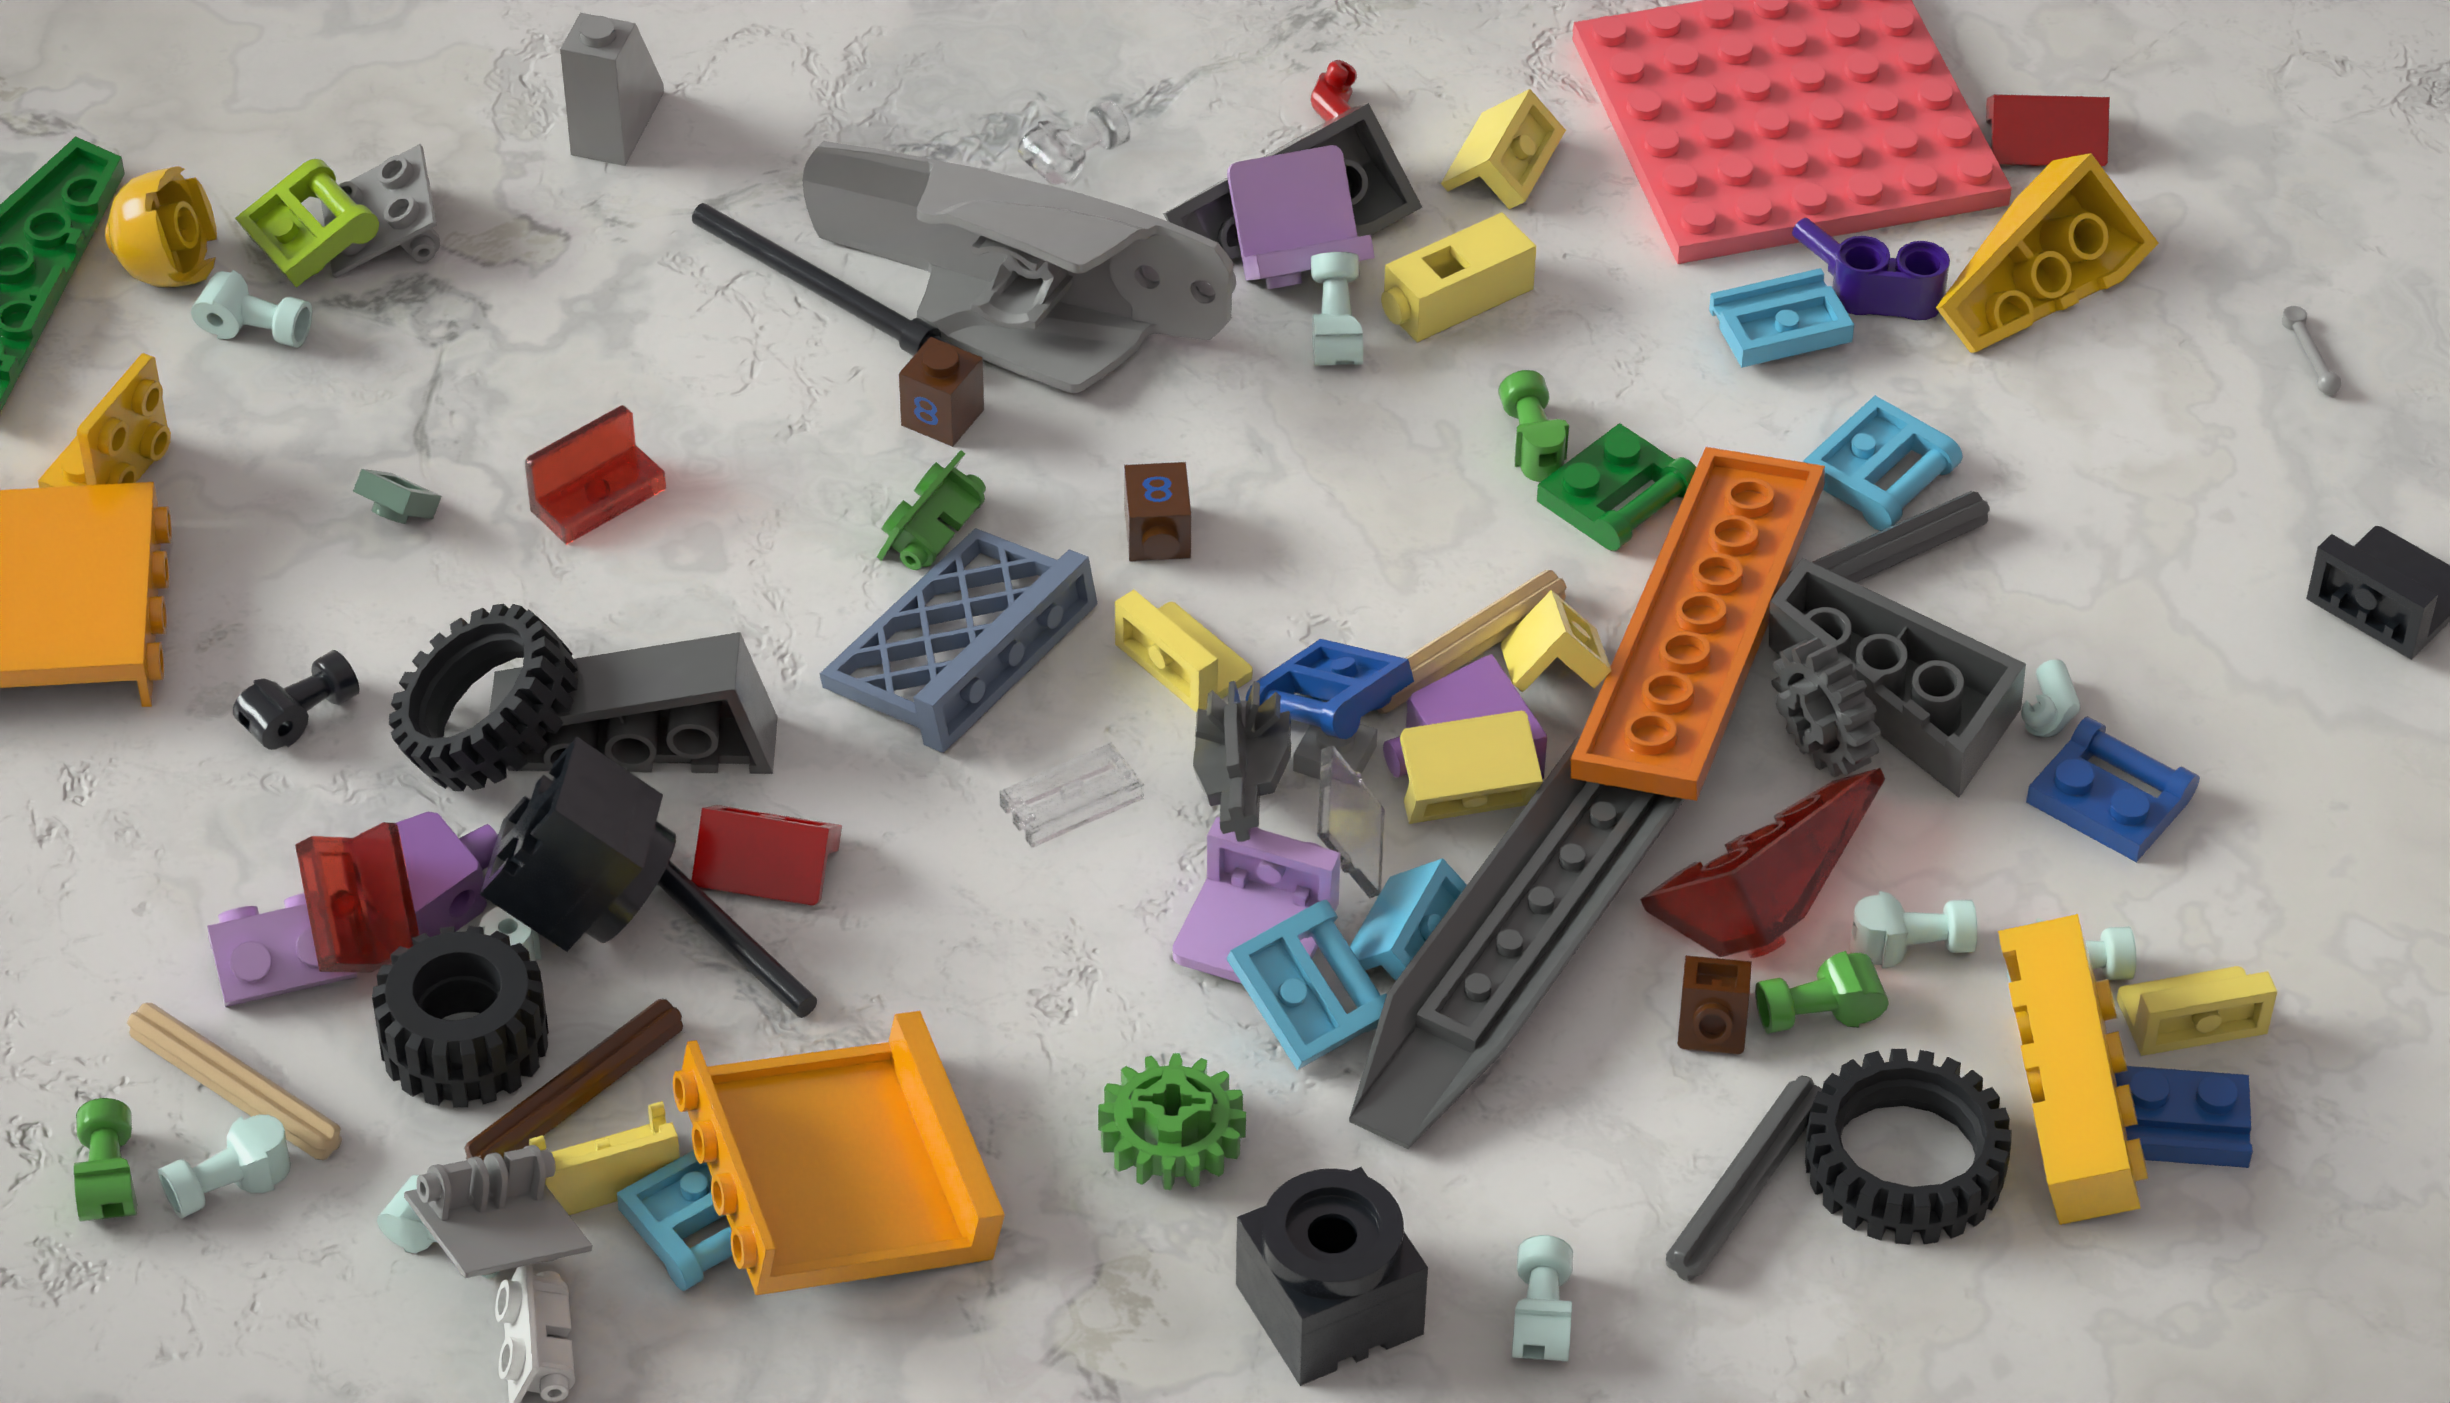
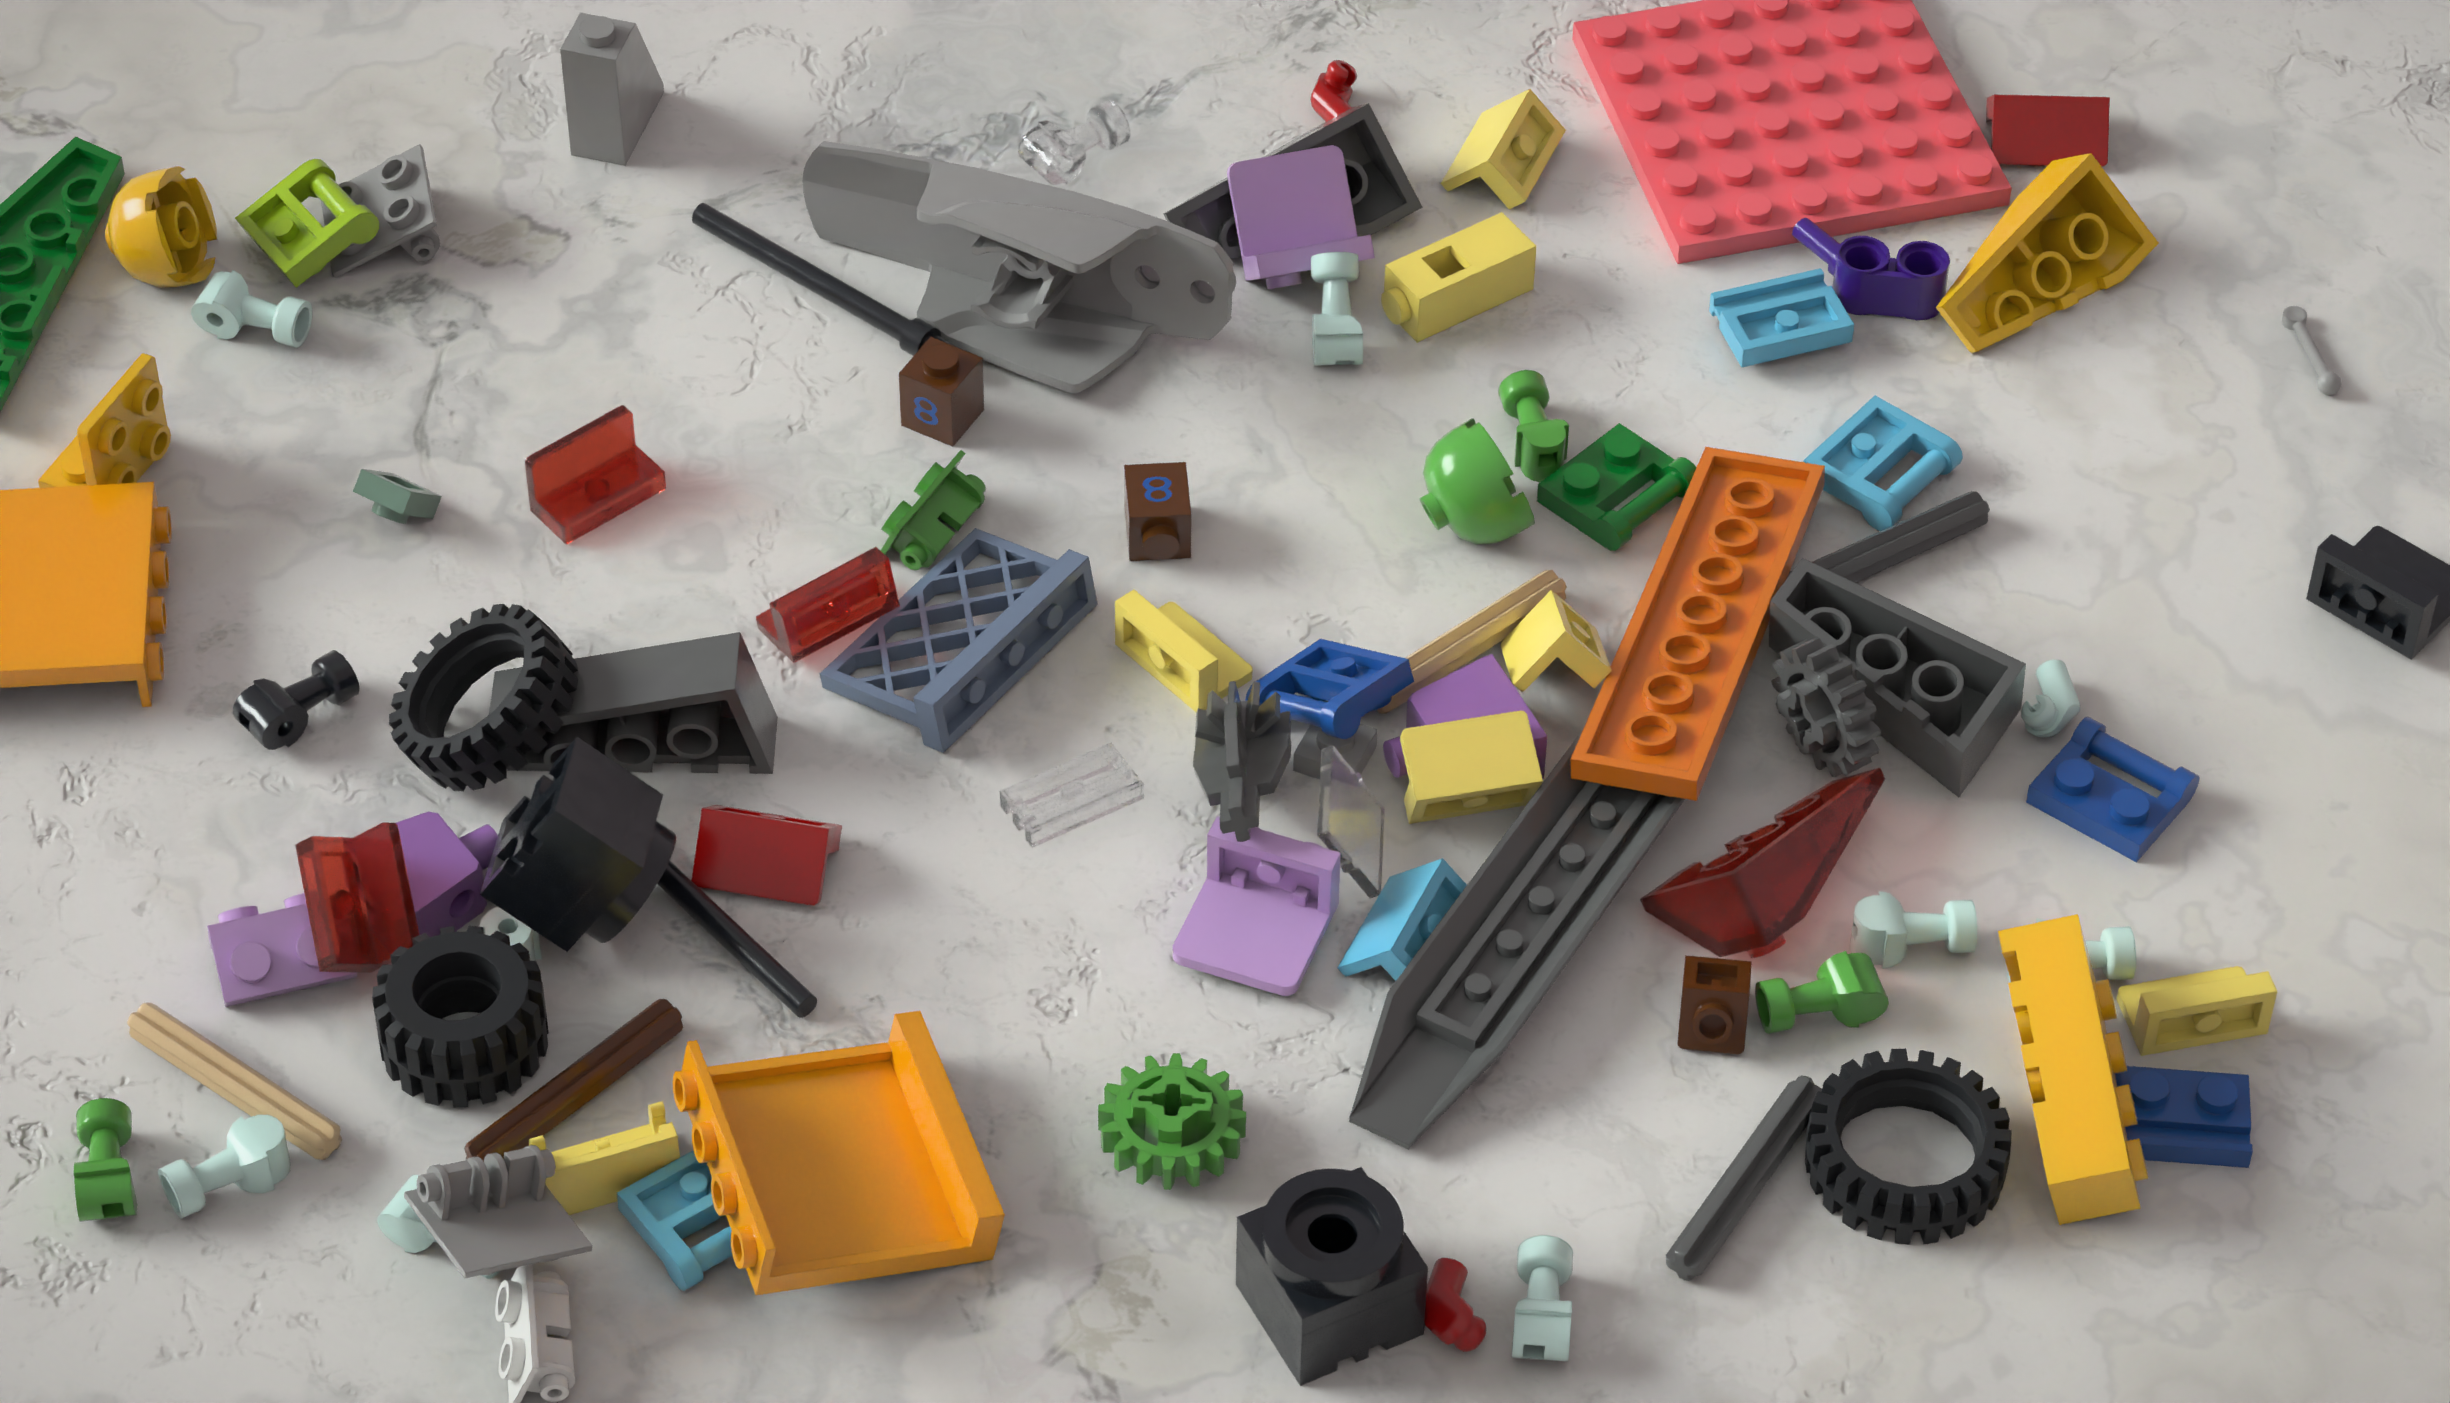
(831, 605): none -> clear red panel
(1294, 992): medium azure plate -> none
(1449, 1314): none -> red arm
(1473, 488): none -> bright green cylinder

